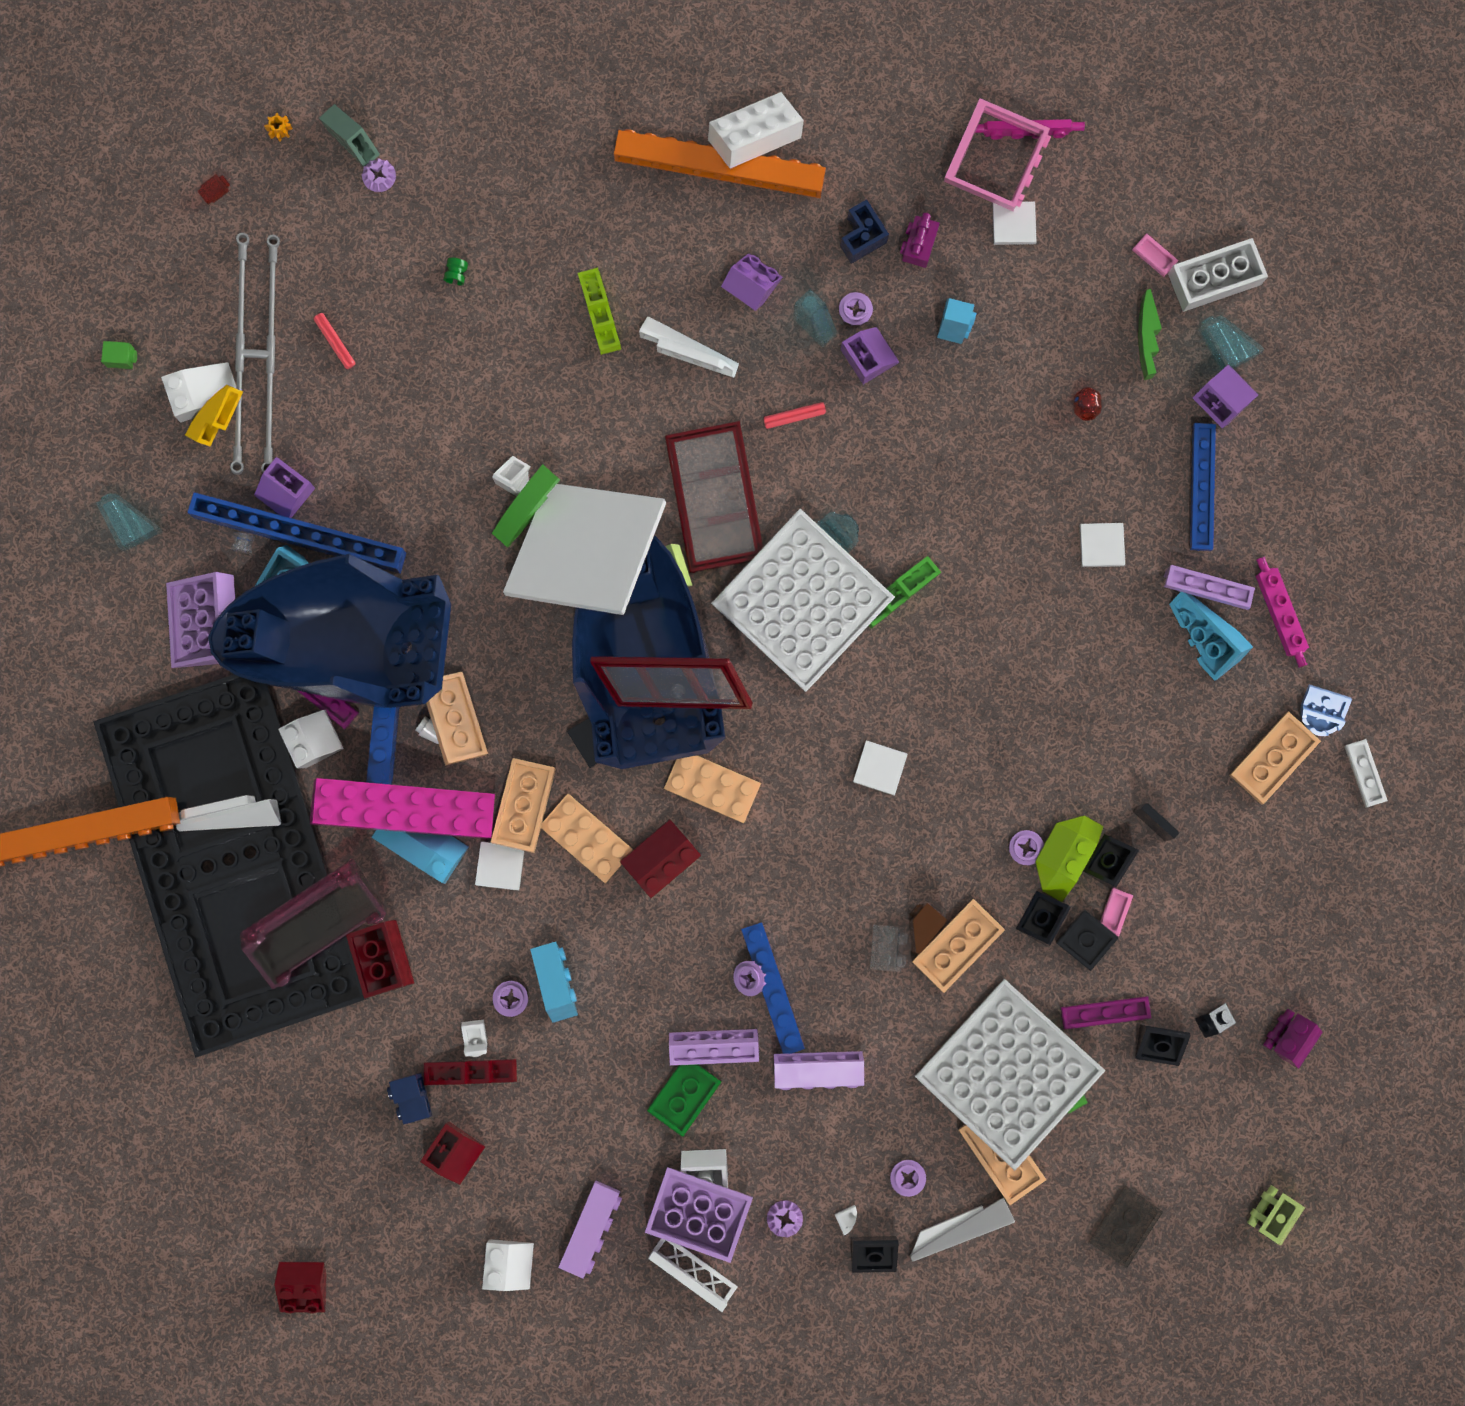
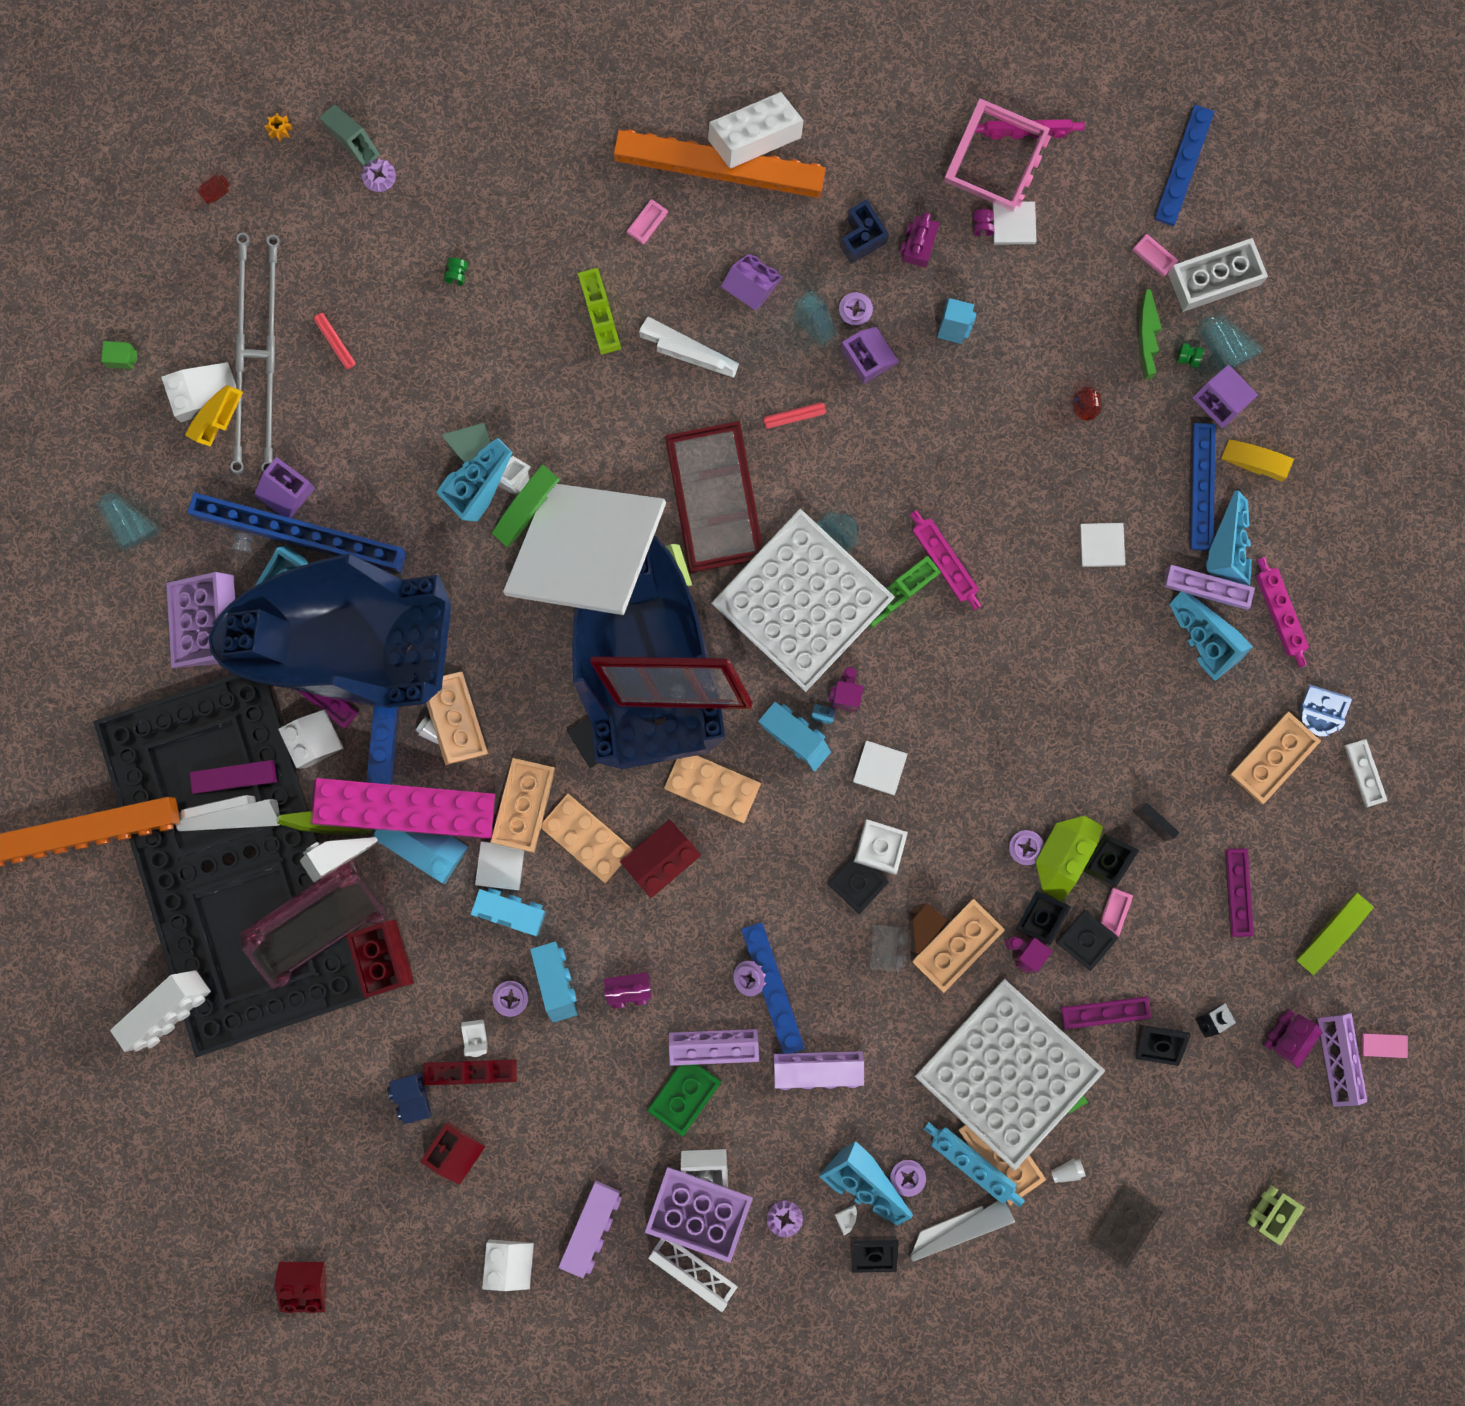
(160, 1011): none -> white brick
(233, 777): none -> magenta tile
(302, 822): none -> lime slope
(327, 857): none -> white slope
(468, 441): none -> sand green slope
(474, 485): none -> medium azure wedge
(509, 911): none -> medium azure wedge
(627, 989): none -> magenta brick
(647, 221): none -> bright pink tile
(795, 735): none -> medium azure wedge
(823, 714): none -> medium azure slope
(846, 694): none -> magenta brick
(857, 884): none -> black tile
(860, 1175): none -> medium azure wedge
(880, 847): none -> white tile
(945, 560): none -> dark pink plate
(974, 1165): none -> medium azure plate
(983, 220): none -> magenta wheel
(1030, 954): none -> magenta brick
(1069, 1171): none -> white cone
(1184, 165): none -> blue plate
(1190, 355): none -> green wheel
(1228, 550): none -> medium azure wedge
(1239, 892): none -> magenta tile
(1258, 459): none -> yellow slope
(1335, 933): none -> lime slope
(1350, 1060): none -> lavender fence
(1384, 1045): none -> bright pink tile

